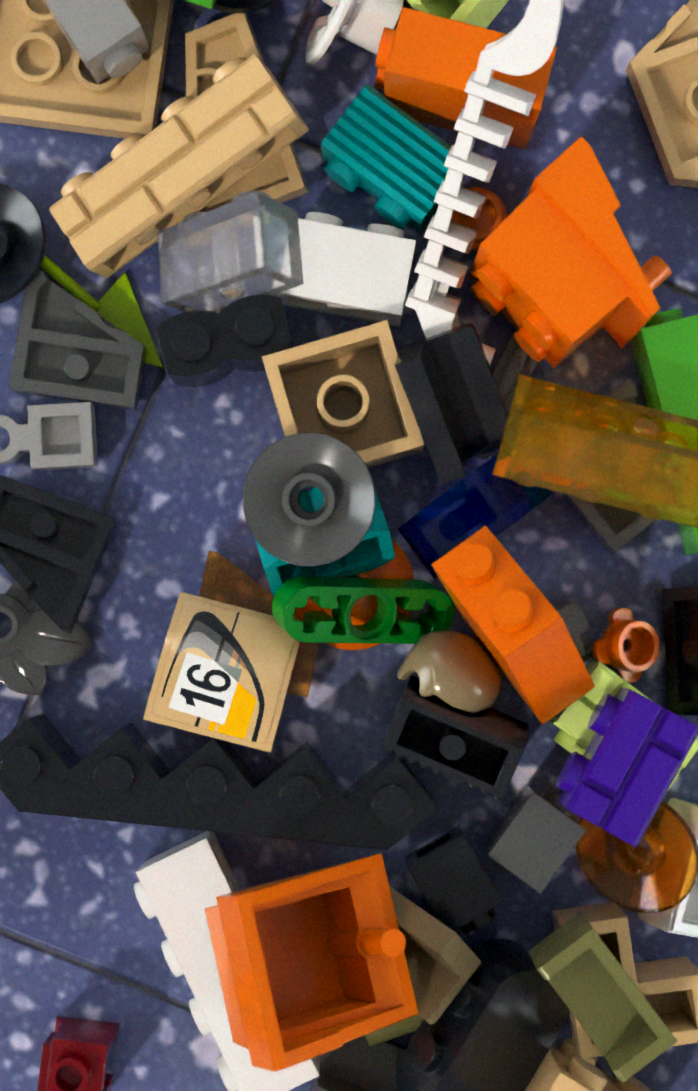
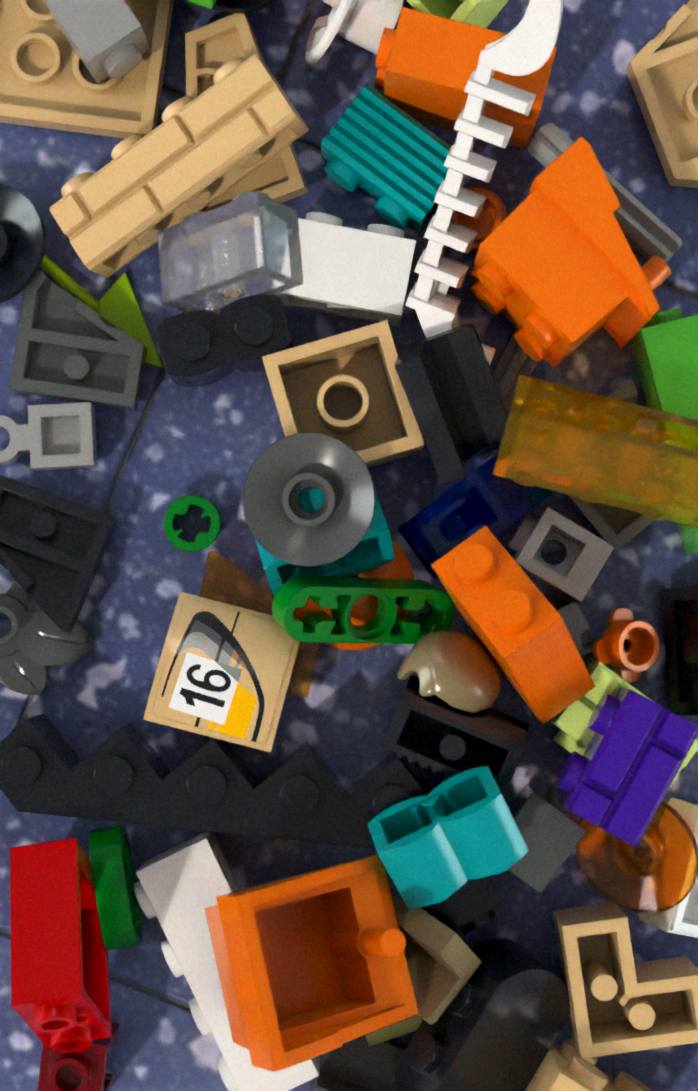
(58, 946): none -> red window
(114, 887): none -> green beam
(181, 507): none -> green bush
(447, 838): none -> teal brick
(582, 553): none -> light grey brick
(602, 997): olive panel -> none
(636, 221): none -> light grey axle

